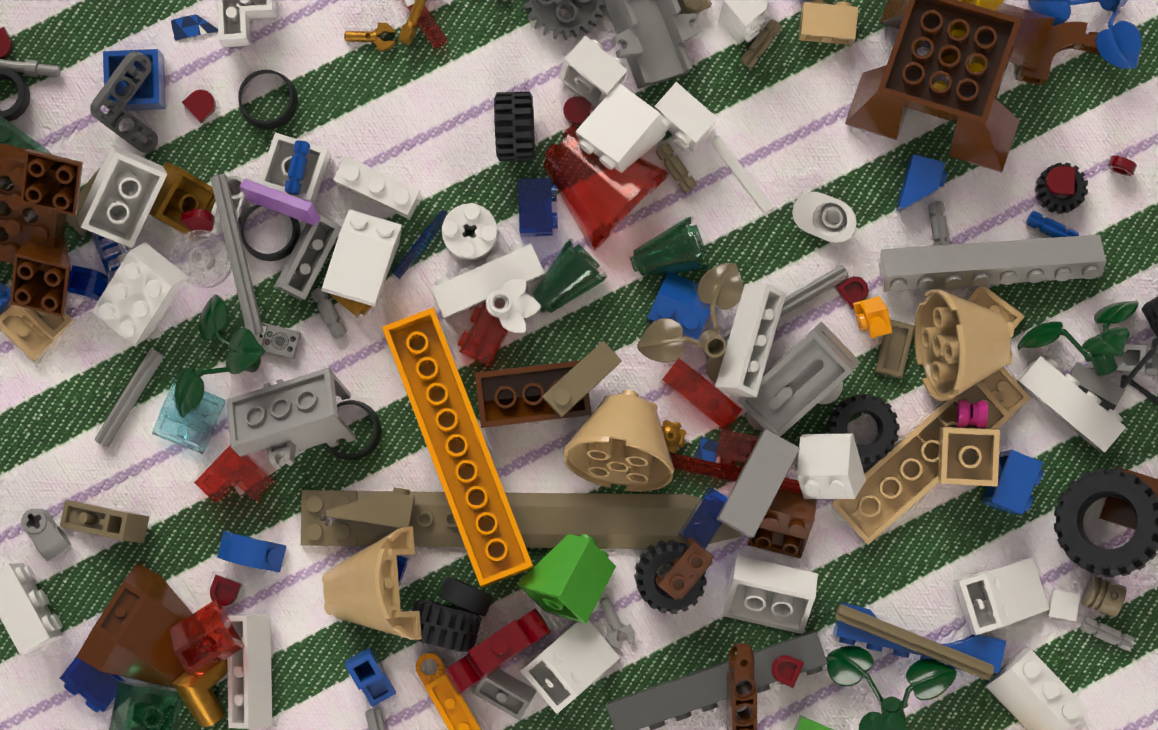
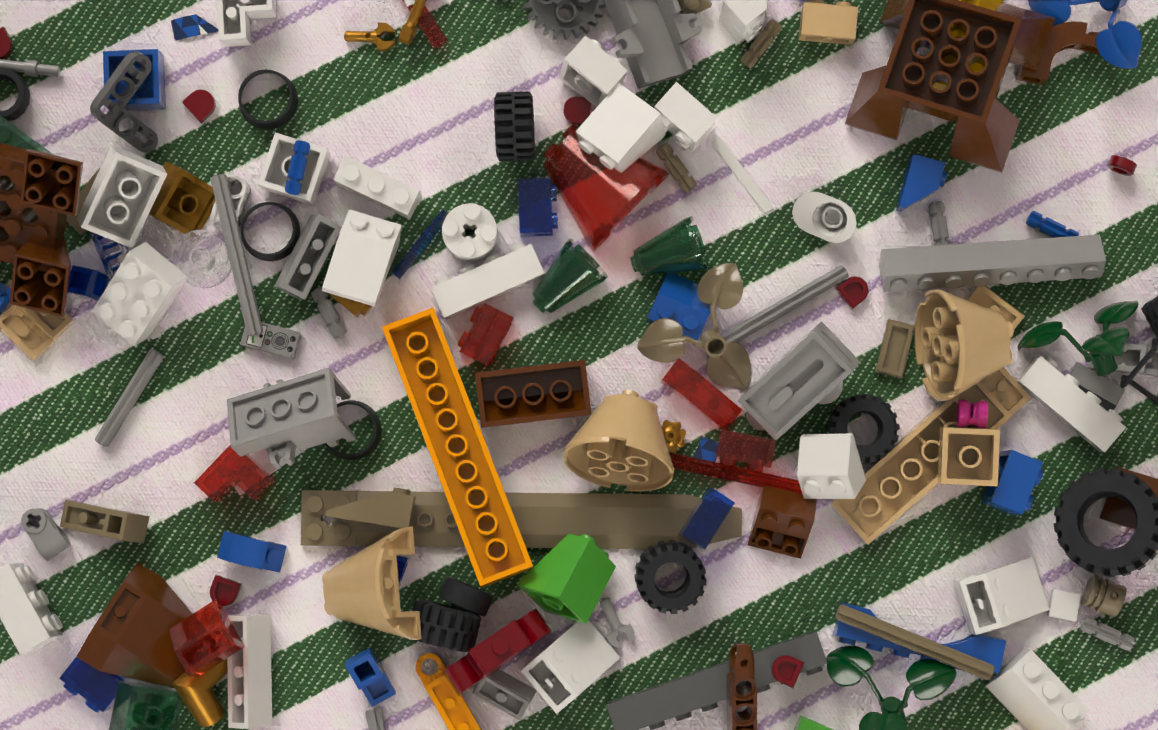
(193, 430): clear light blue slope -> none
(198, 220): dark red tile -> none
(243, 355): dark green plant -> none
(280, 202): medium lavender tile -> none
(516, 305): white plate -> none
(581, 379): dark tan slope -> none
(686, 570): reddish brown window -> none
(750, 340): white brick -> none
(758, 483): light grey piece -> none
(770, 594): white slope -> none
(872, 316): light orange brick -> none
(1057, 204): black tyre -> none
(1061, 180): dark red tile -> none

